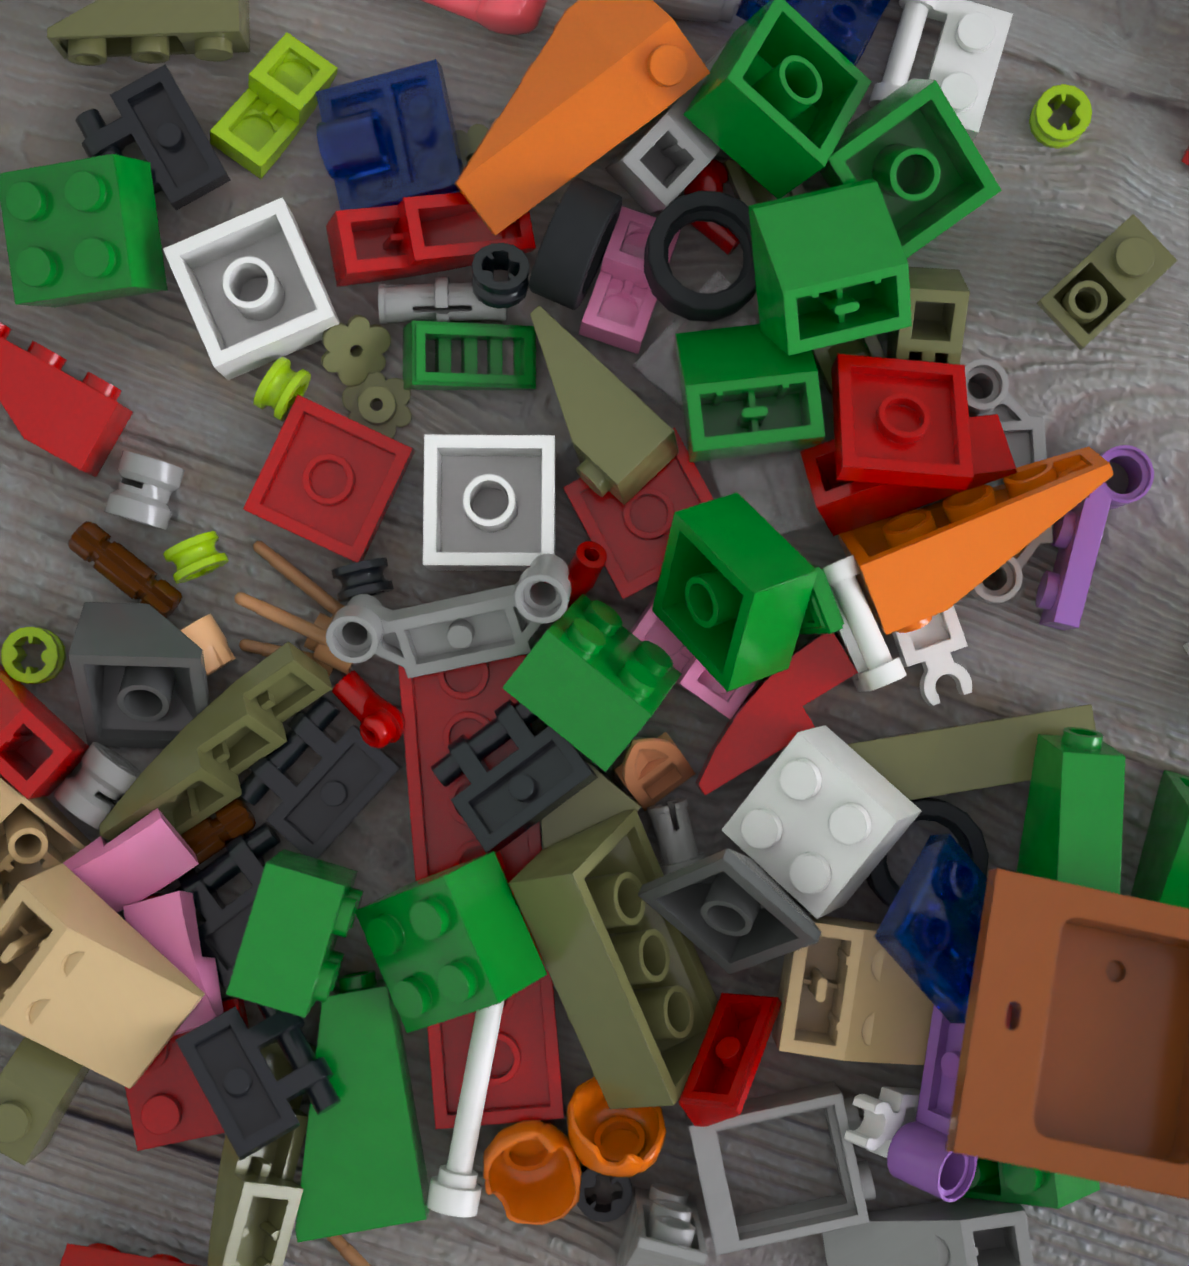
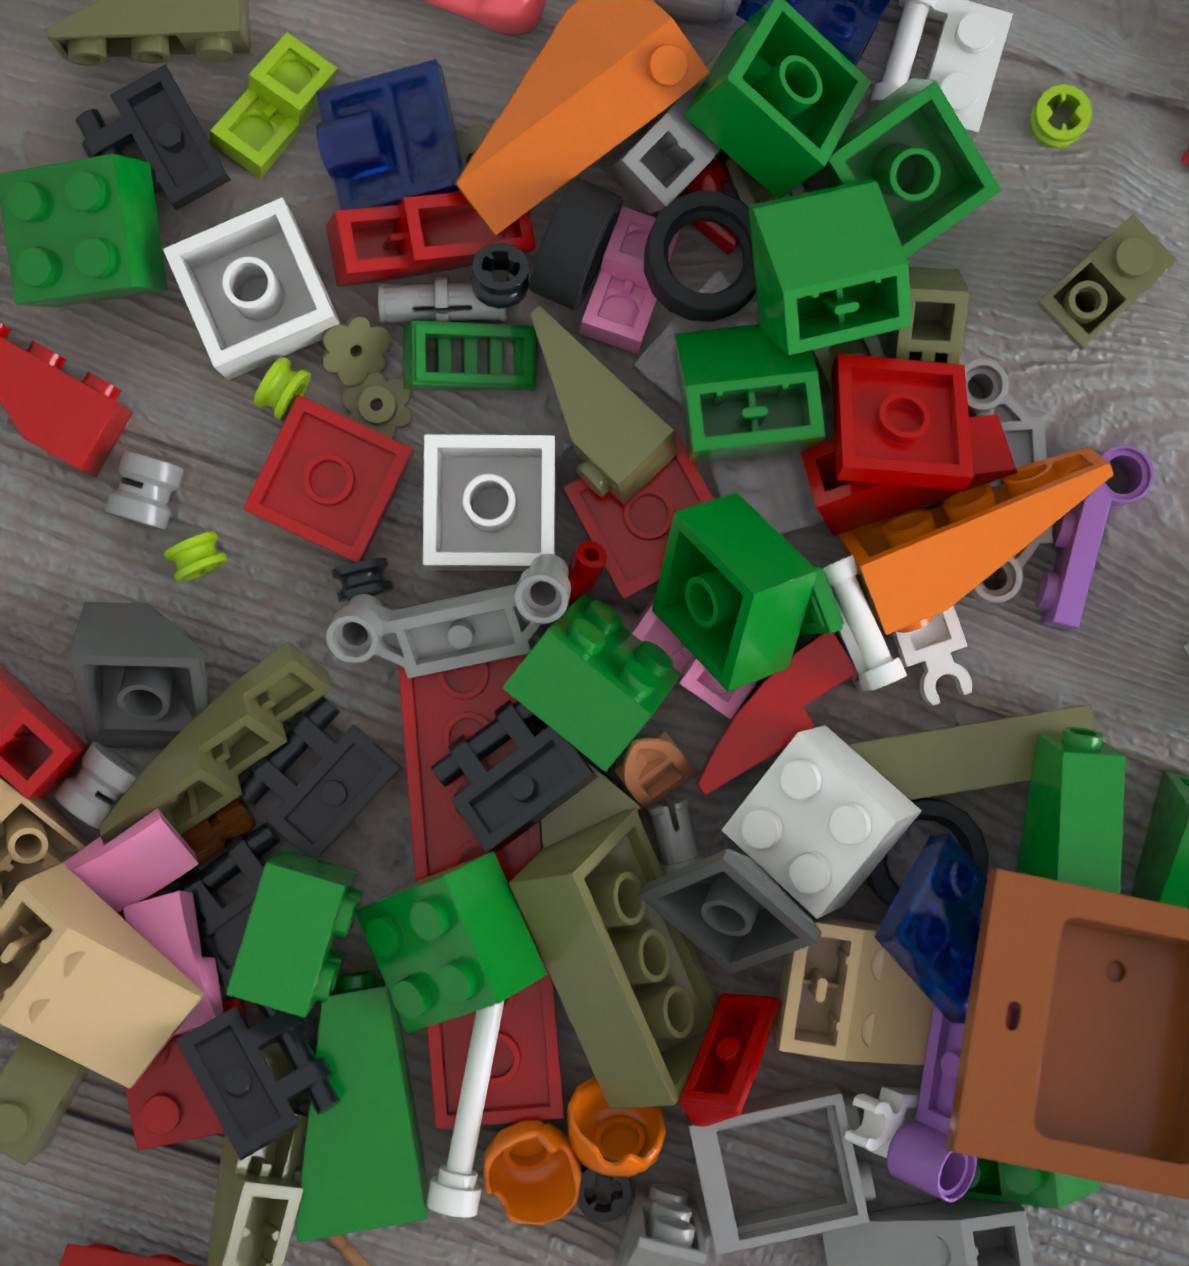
(13, 654): lime bush -> none
(123, 568): reddish brown axle -> none
(212, 641): light nougat hose -> none
(314, 632): medium nougat plant -> none
(379, 719): red arm -> none

